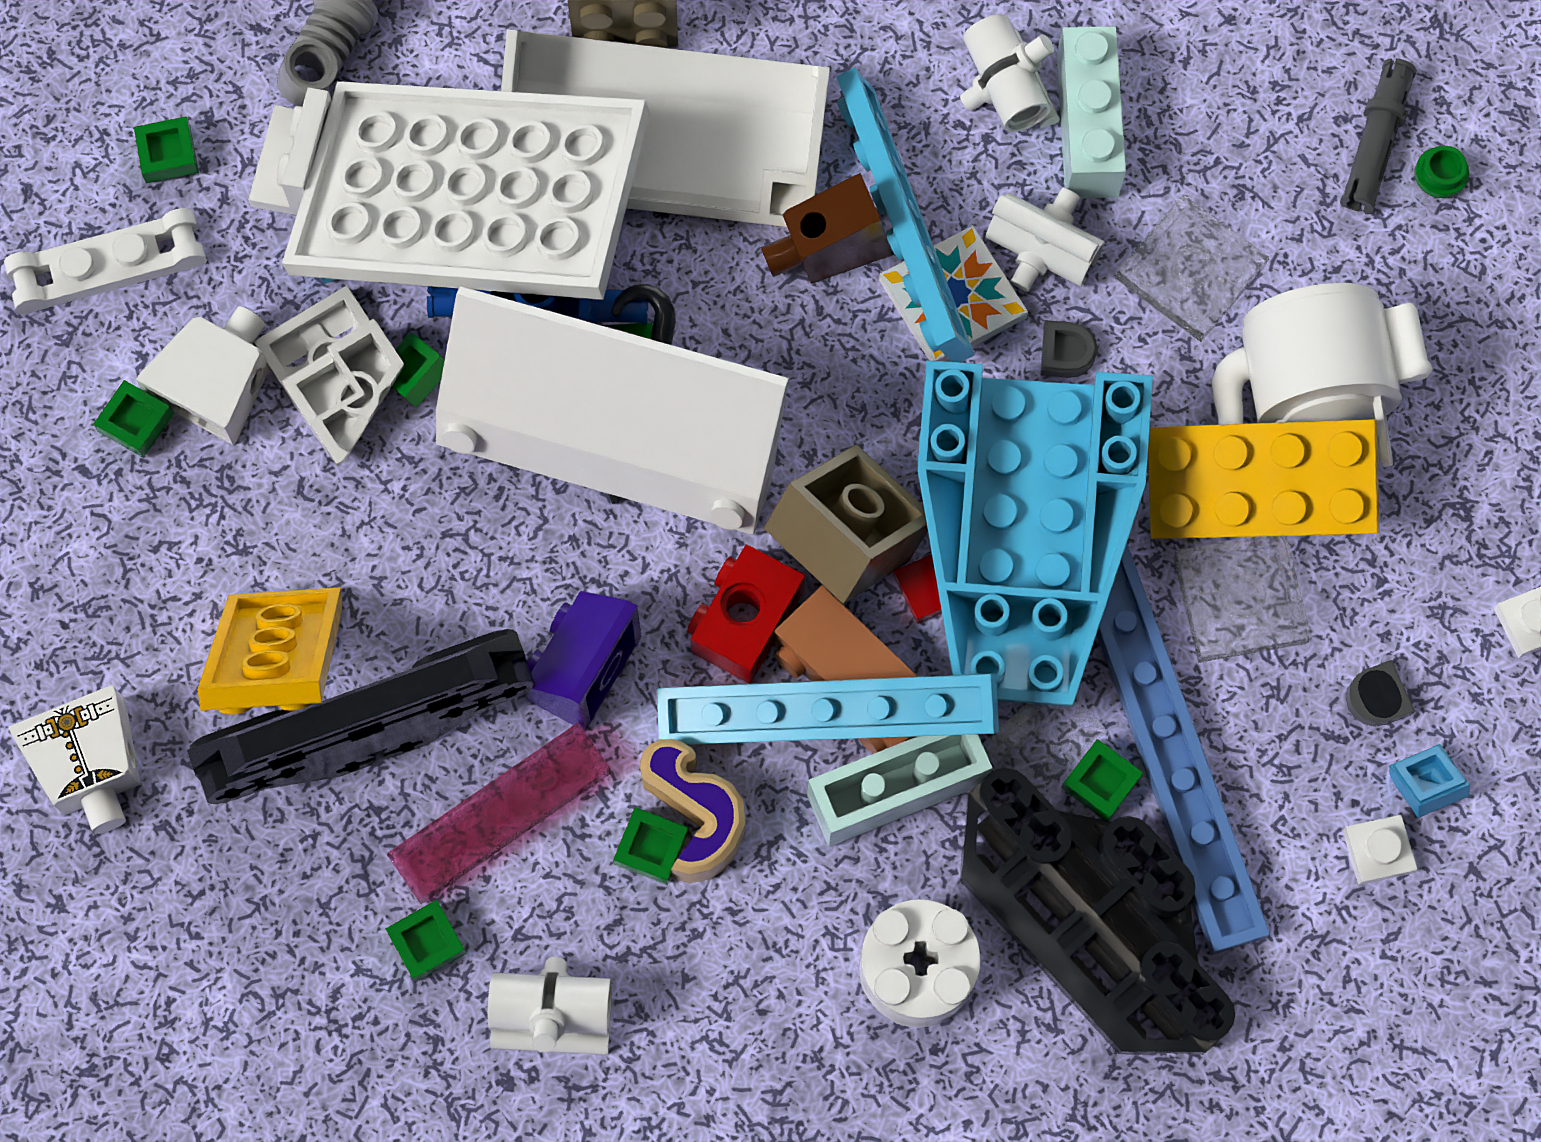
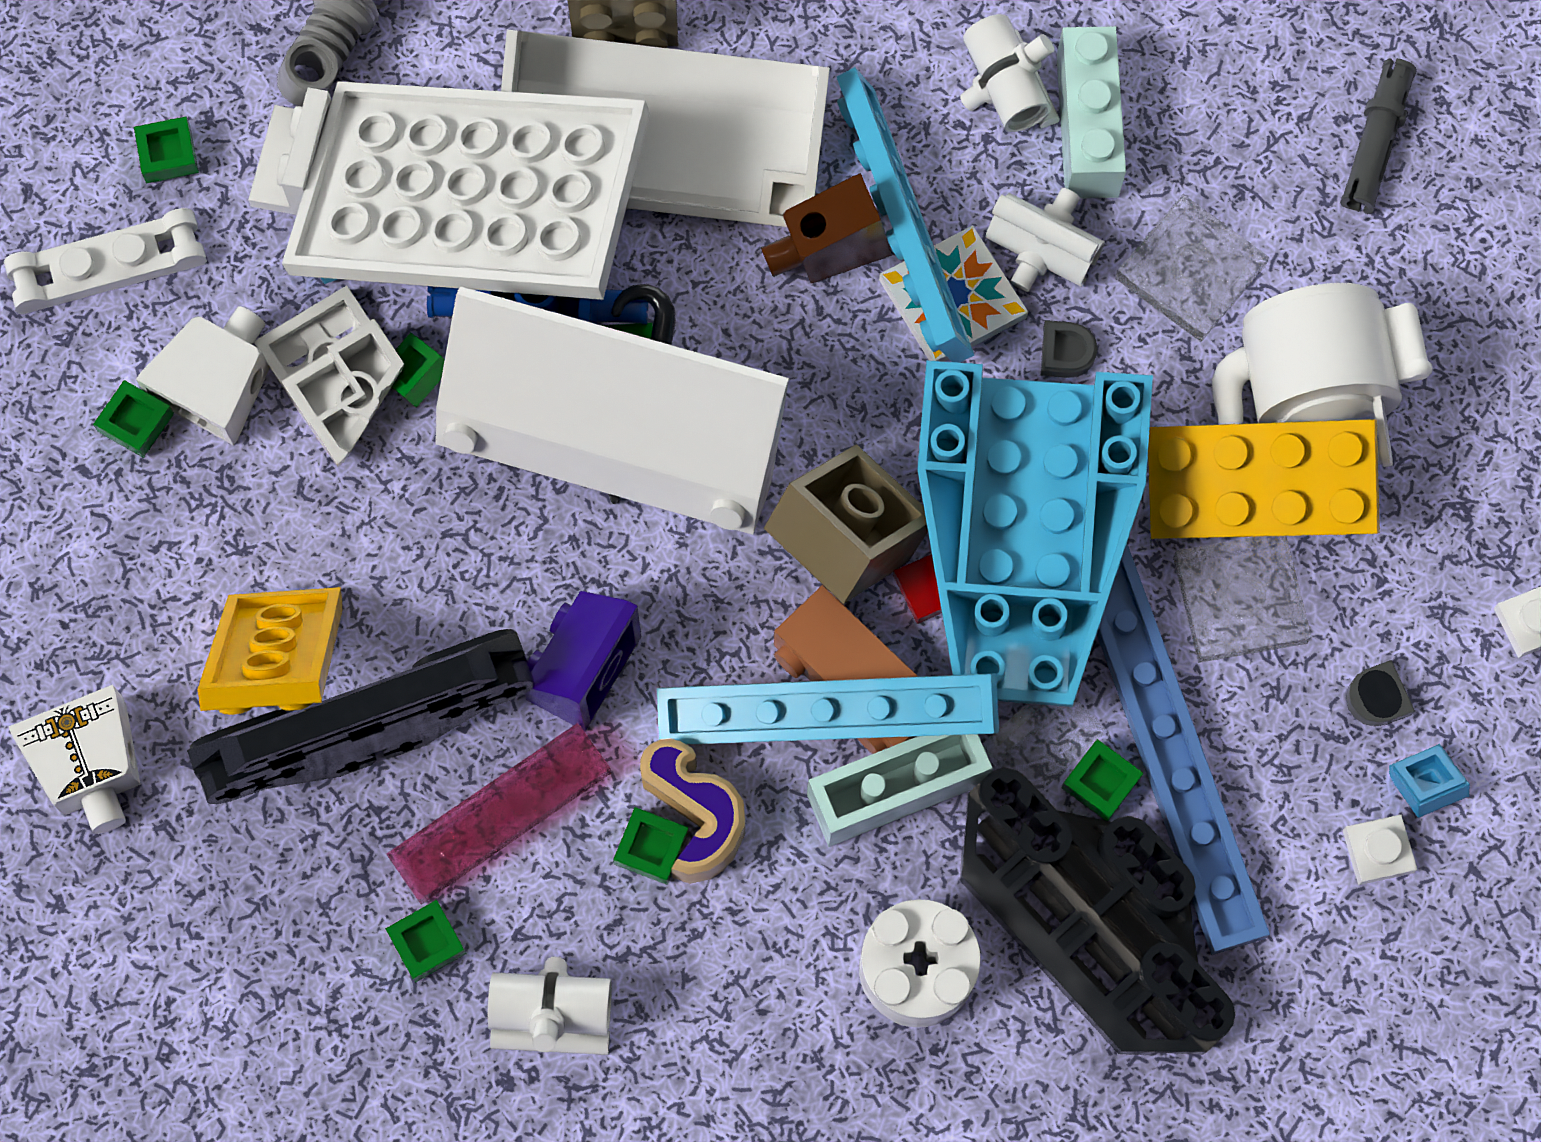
(751, 580): red brick -> none
(1442, 172): green plate -> none

